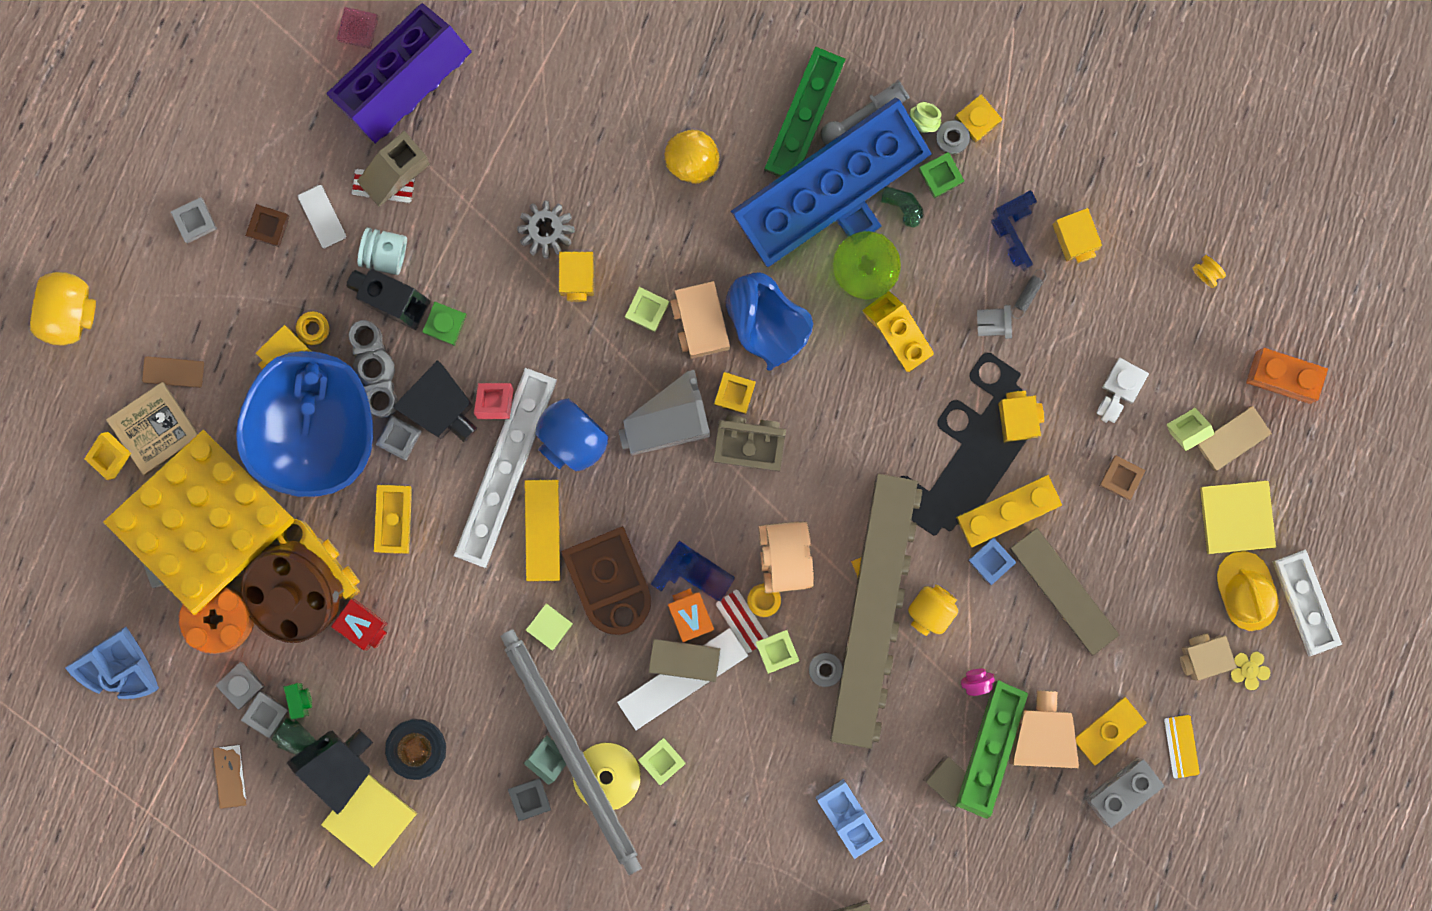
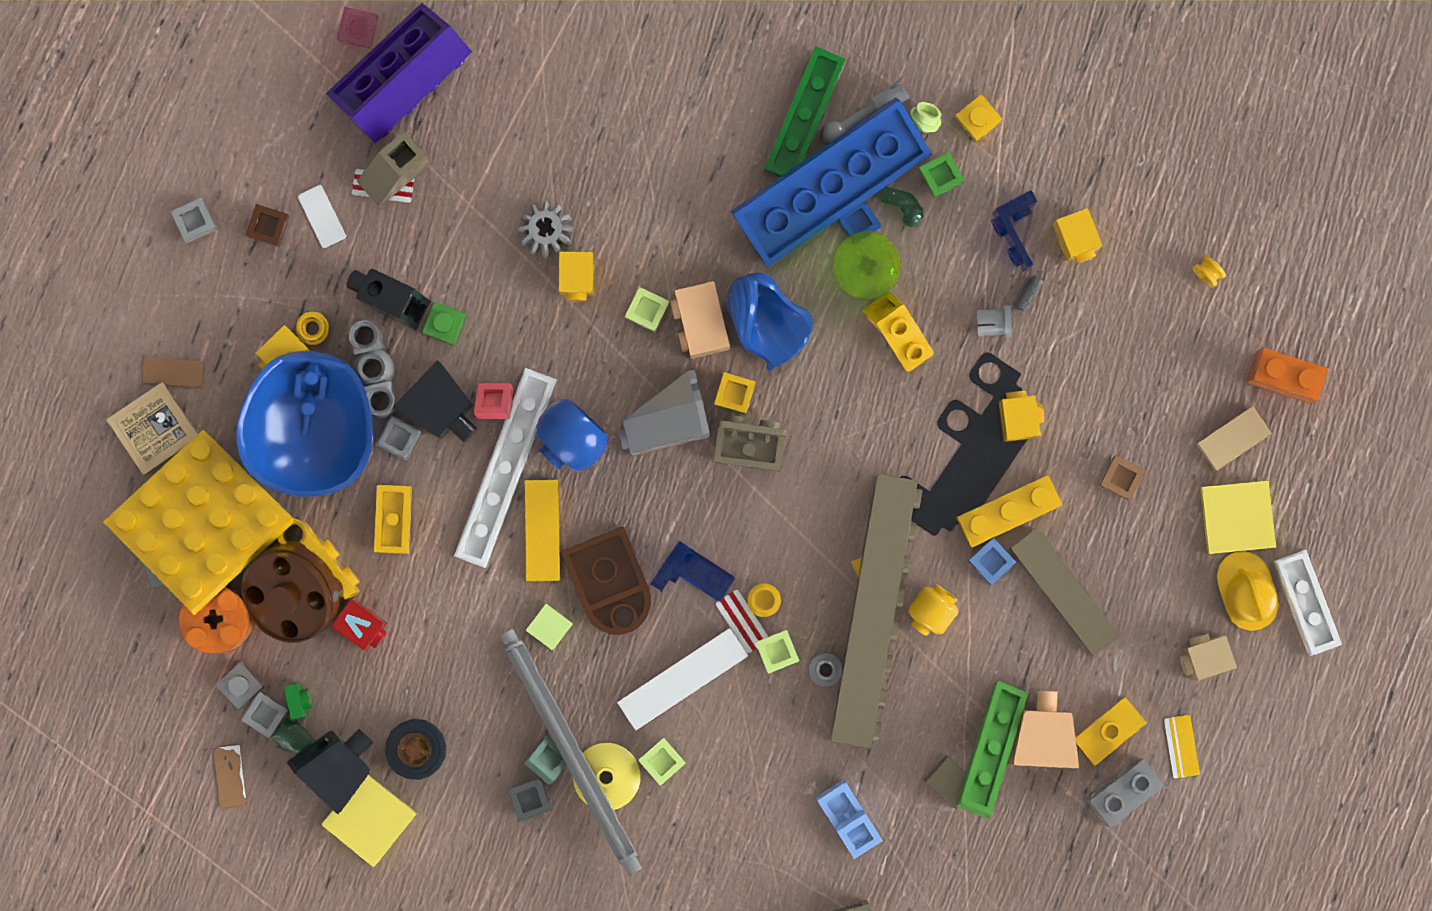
(61, 309): yellow wheel -> none
(107, 456): yellow plate -> none
(115, 666): medium blue brick -> none
(382, 251): light aqua piece -> none
(684, 660): dark tan tile -> none
(690, 615): orange brick -> none
(692, 156): yellow hair -> none
(786, 557): light nougat brick -> none
(948, 146): light grey plate -> none
(977, 682): dark pink plate -> none
(1124, 383): white plate -> none
(1190, 429): yellowish green plate -> none
(1250, 670): light yellow plant -> none

